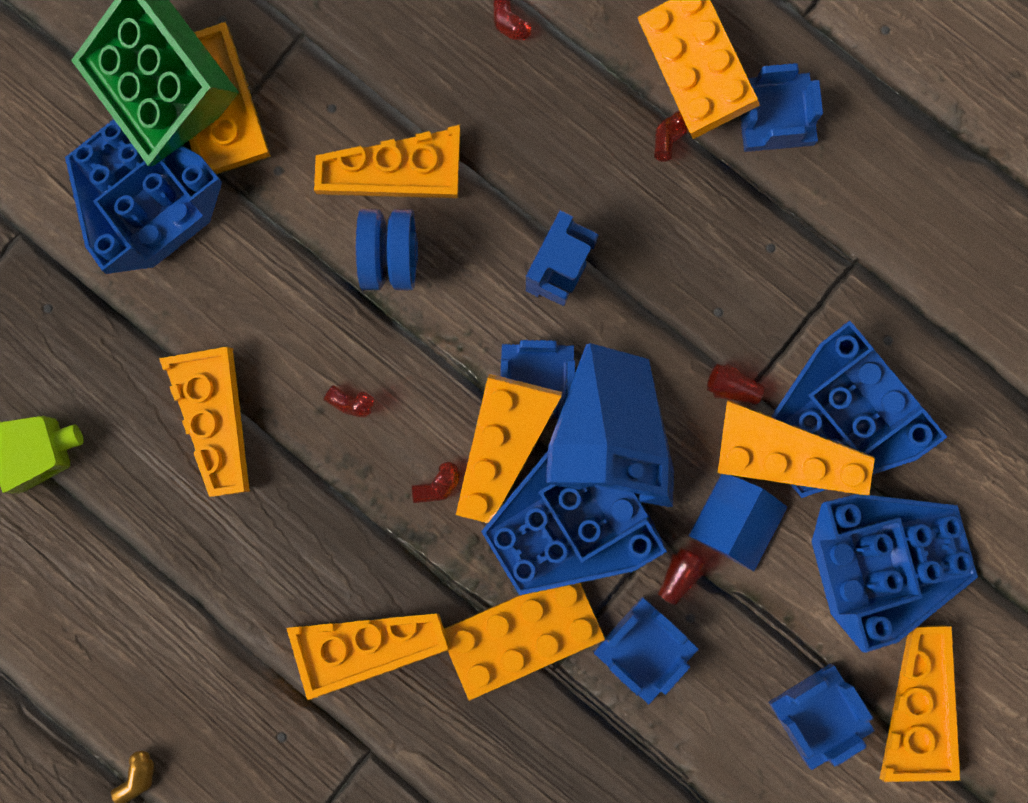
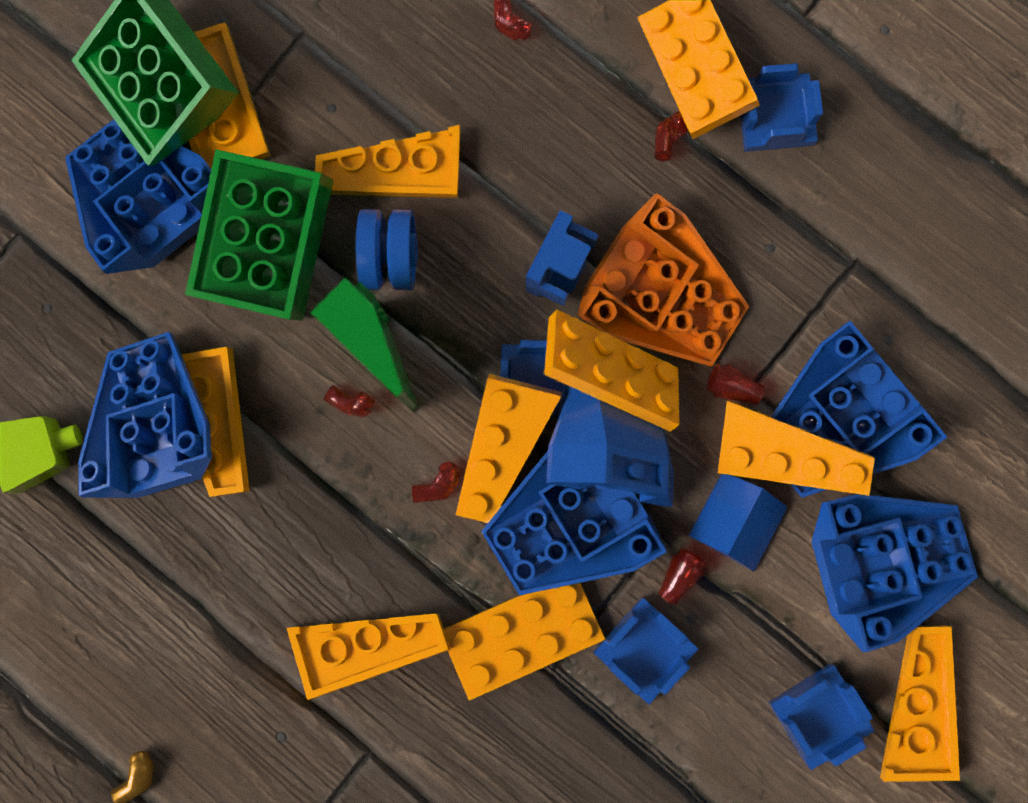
(144, 424): none -> blue wedge
(259, 235): none -> green slope
(362, 328): none -> green slope
(612, 370): none -> light orange plate
(663, 288): none -> orange wedge

